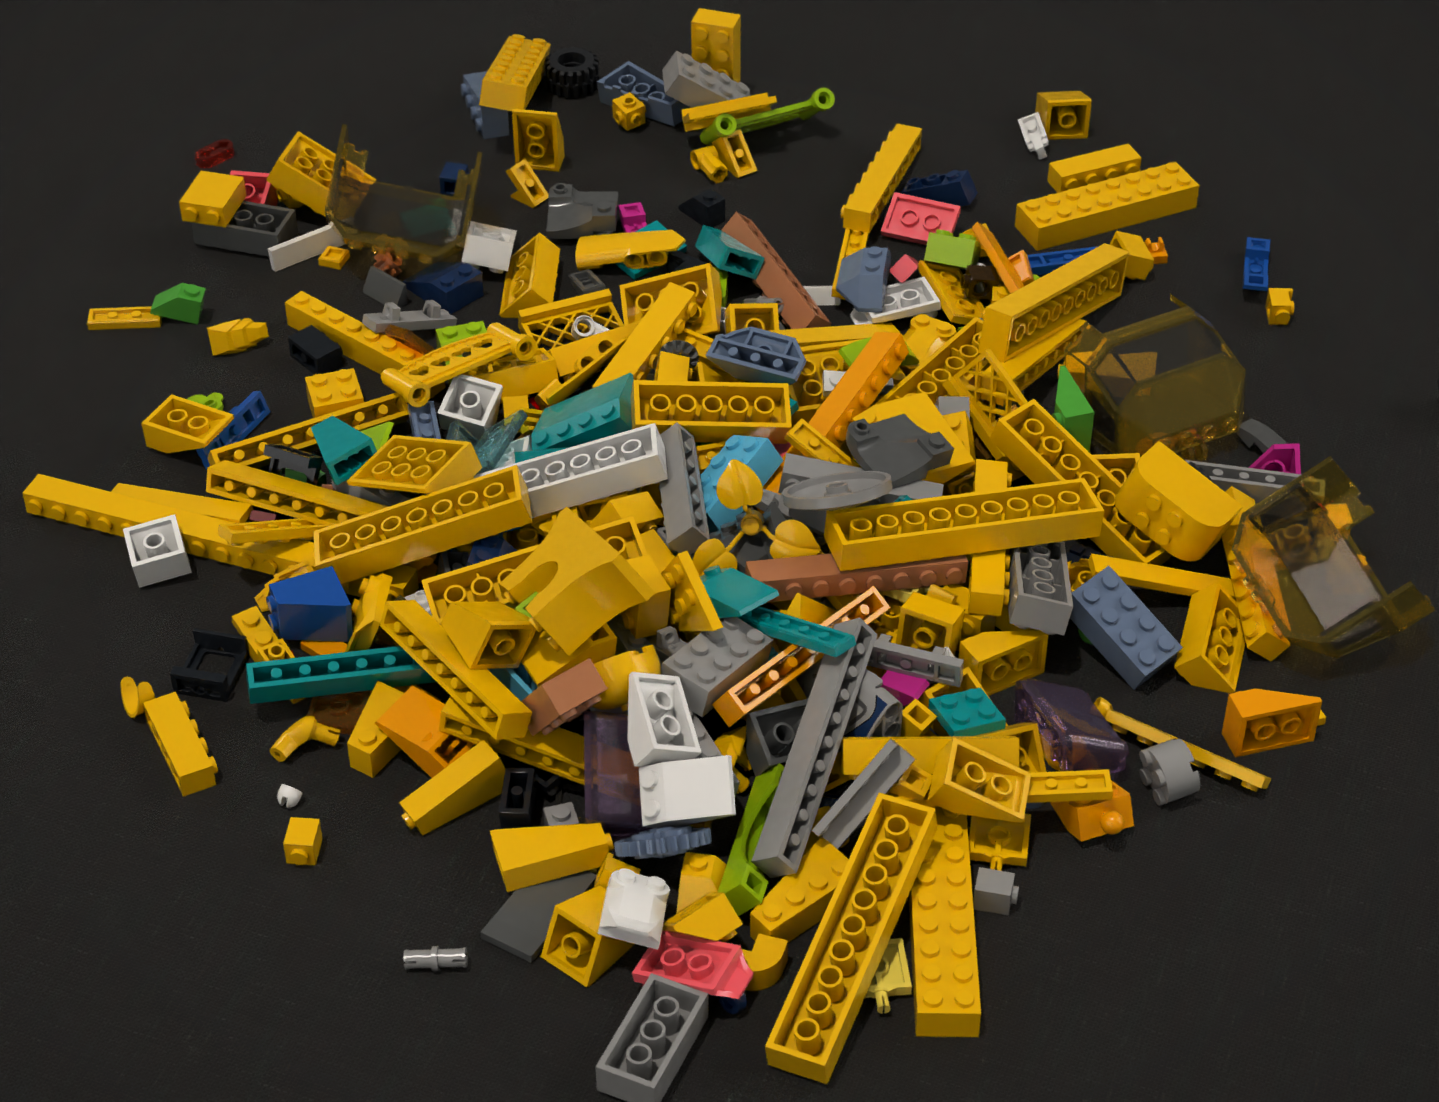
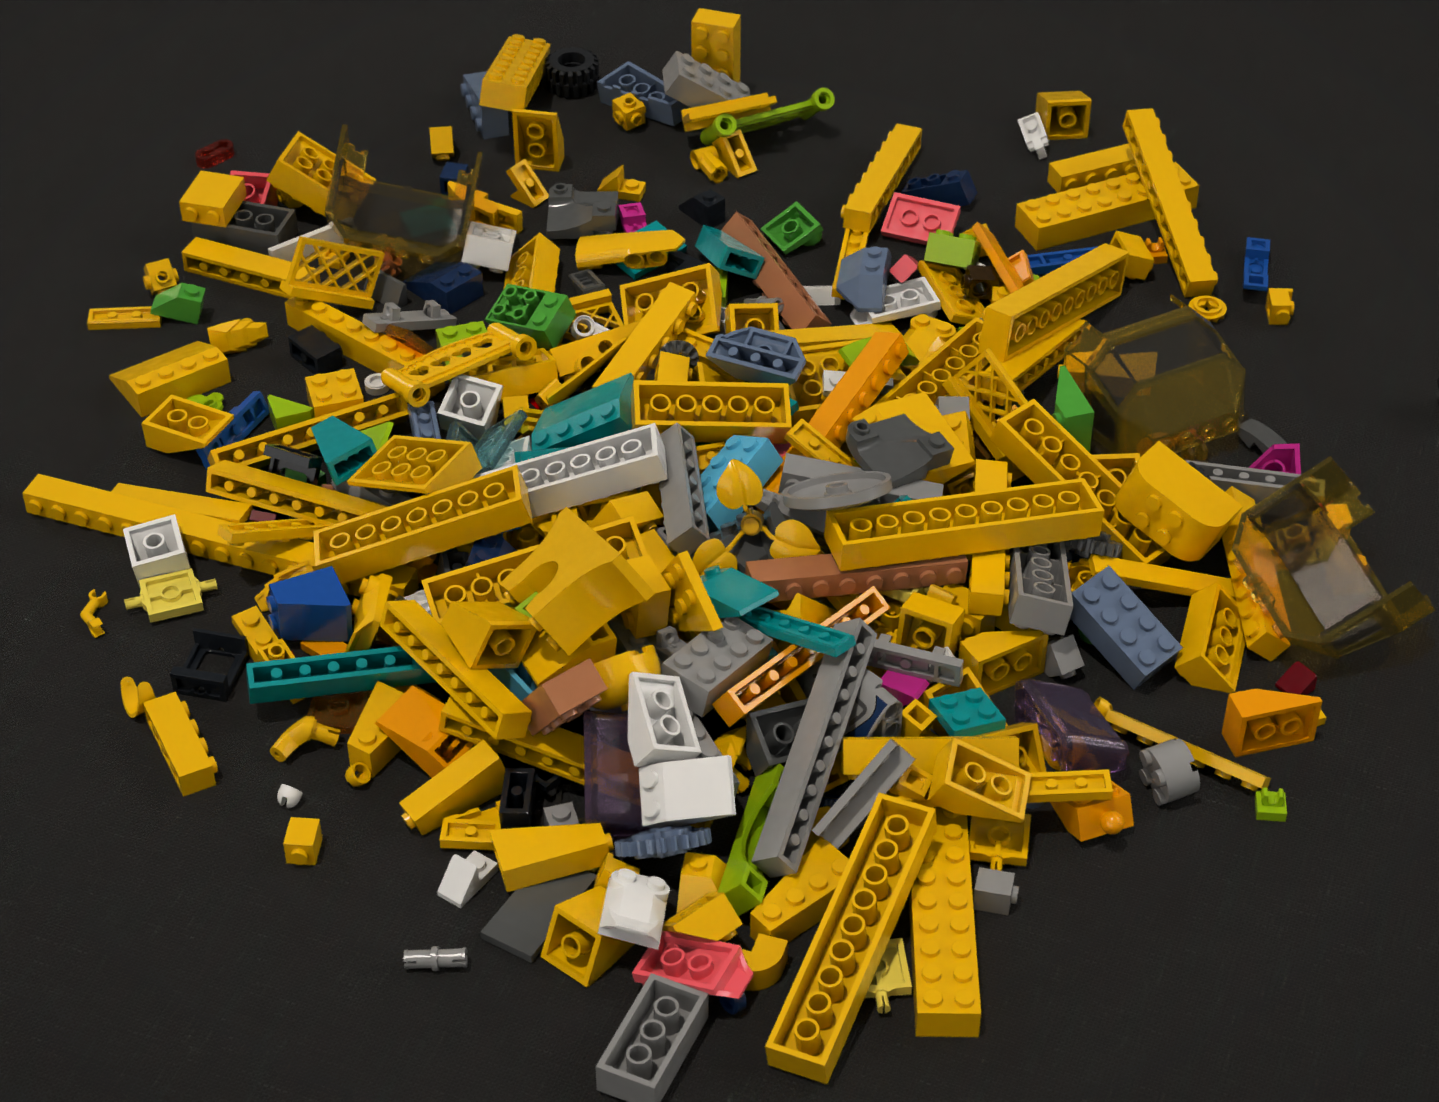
(88, 611): none -> yellow arm
(163, 270): none -> yellow brick
(171, 595): none -> light yellow plate
(178, 372): none -> yellow slope
(238, 266): none -> yellow brick
(286, 412): none -> lime slope
(333, 293): none -> yellow fence
(361, 778): none -> yellow hinge
(374, 385): none -> white tile
(441, 143): none -> yellow slope
(466, 877): none -> white slope
(470, 829): none -> yellow wing
(493, 213): none -> yellow slope
(533, 313): none -> bright green slope
(627, 188): none -> yellow slope
(793, 229): none -> bright green slope
(1062, 657): none -> light grey slope
(1098, 545): none -> dark grey gear
(1169, 203): none -> yellow brick
(1216, 307): none -> yellow gear
(1270, 805): none -> lime tile
(1297, 680): none -> dark red slope

